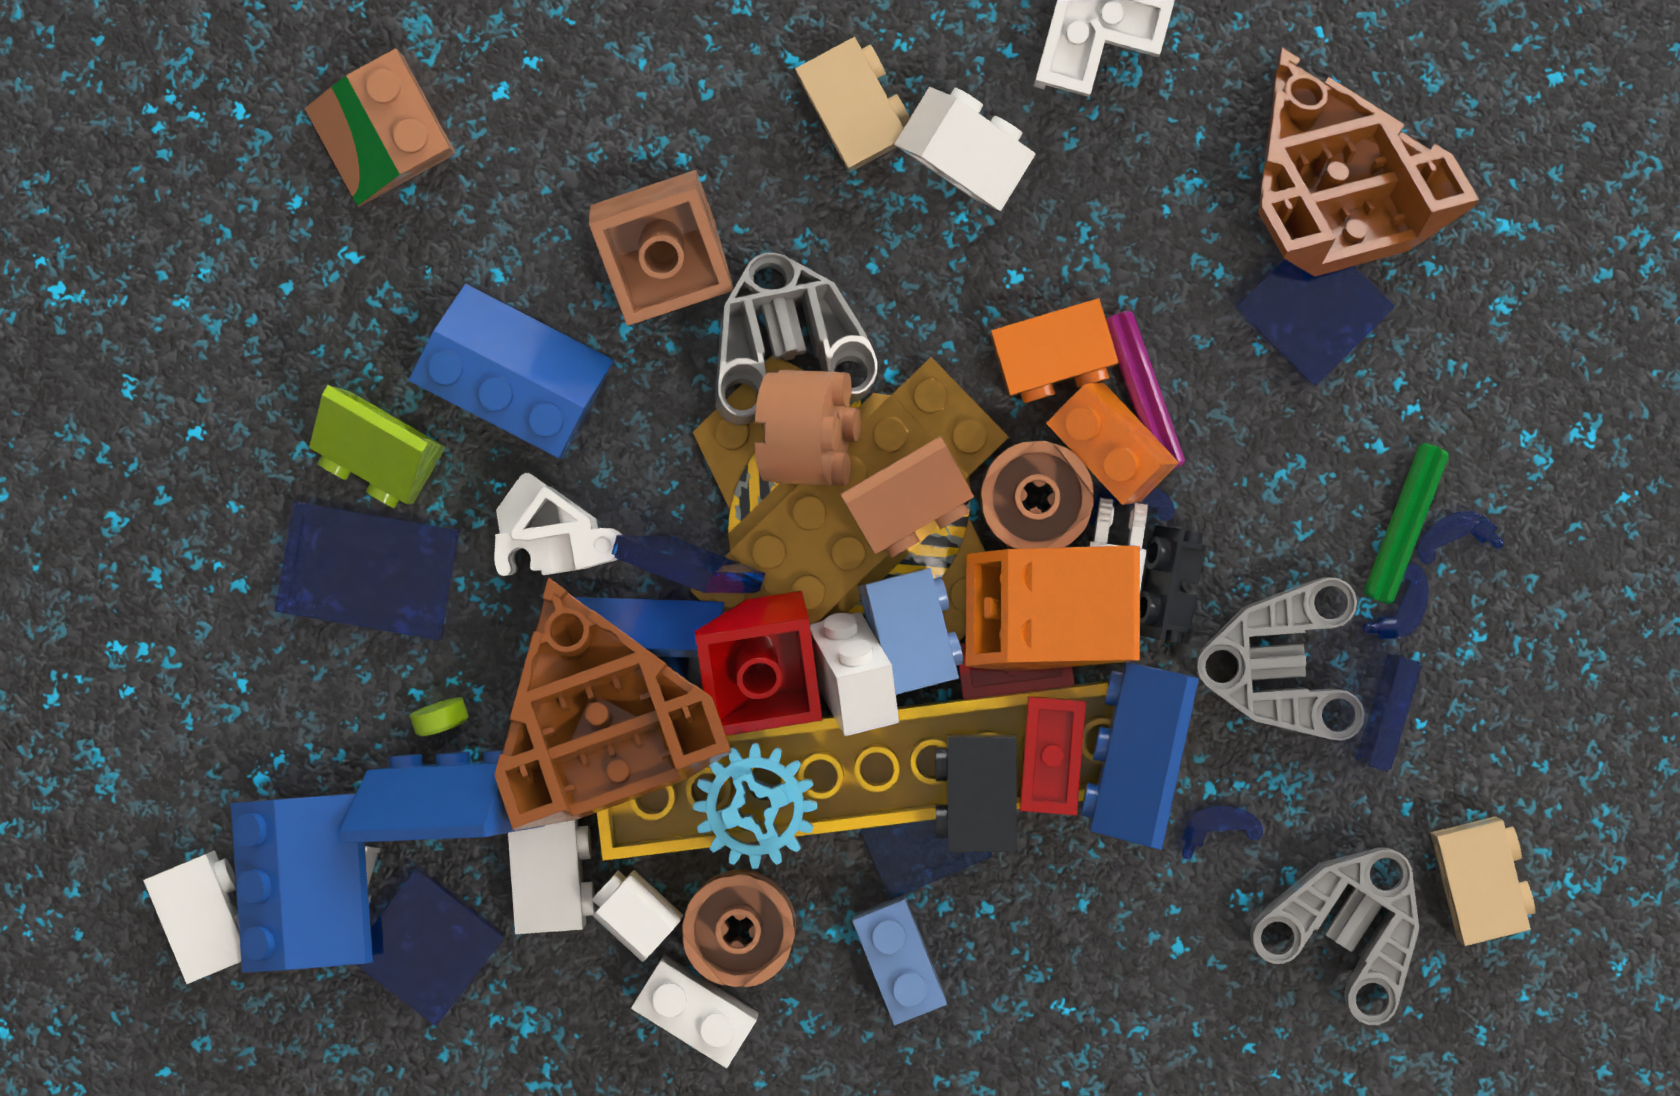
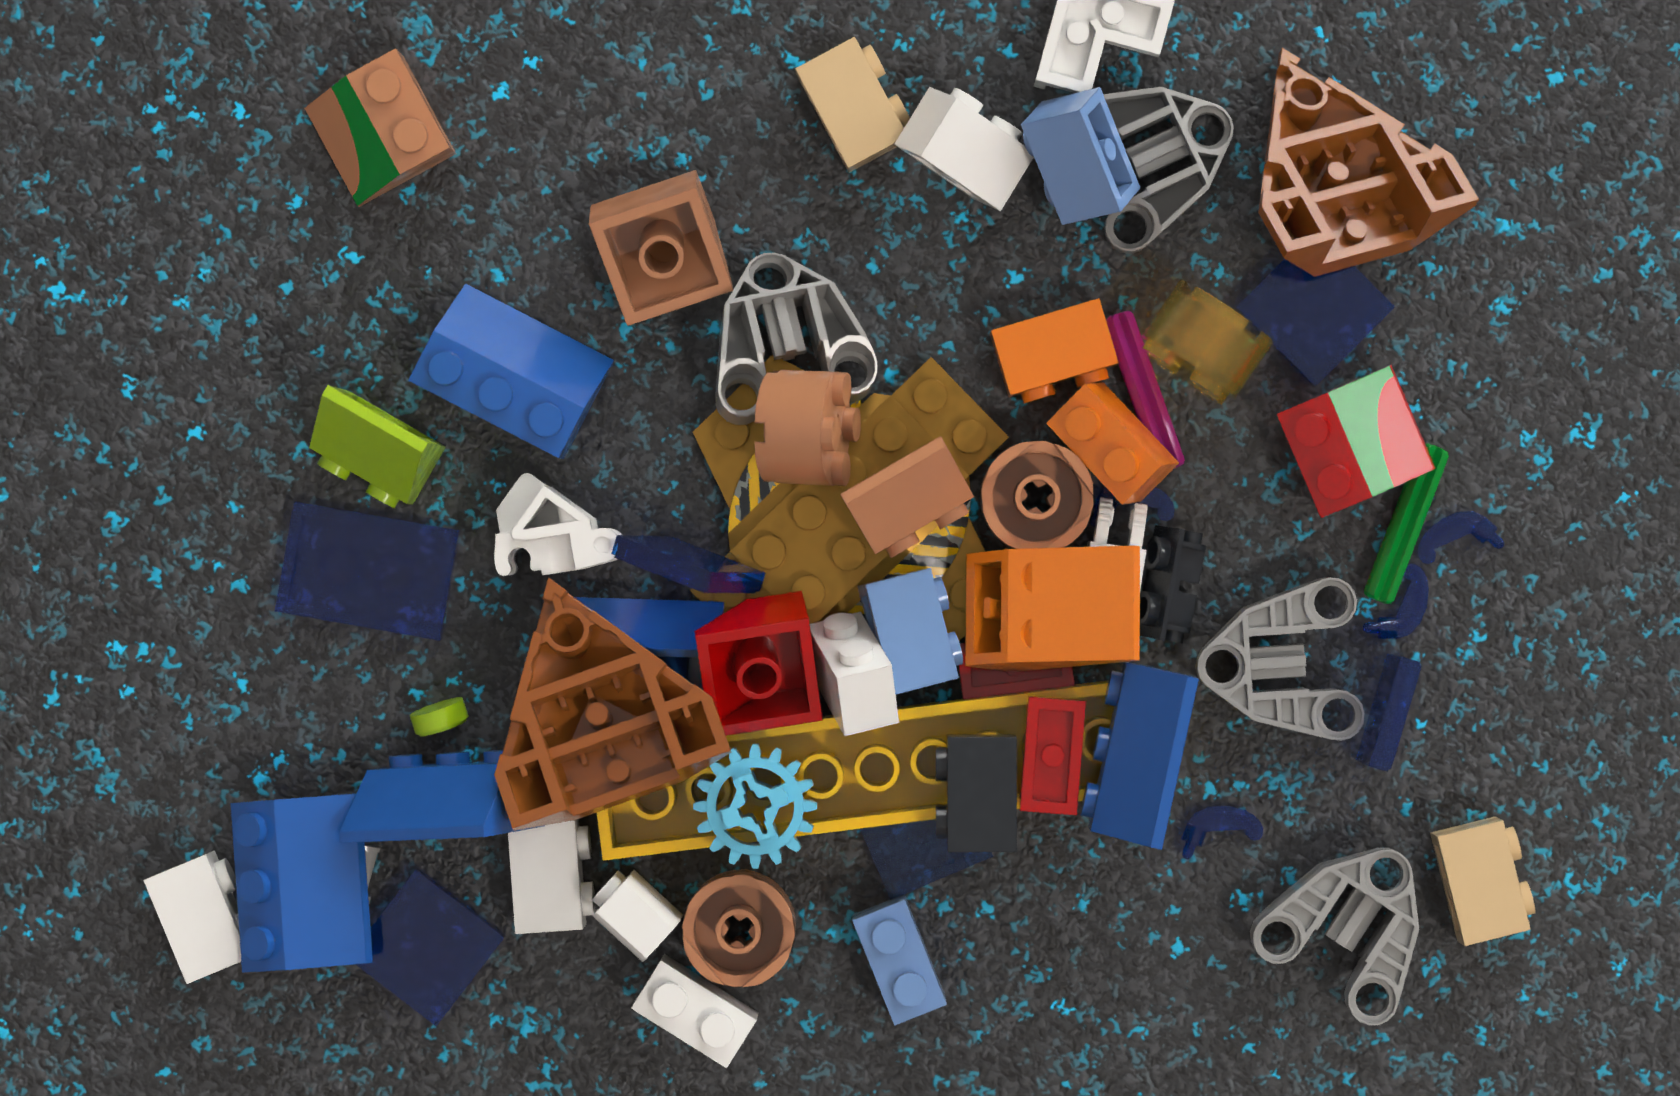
(1080, 156): none -> medium blue brick
(1172, 196): none -> light grey connector
(1206, 341): none -> clear yellow brick
(1356, 441): none -> red slope

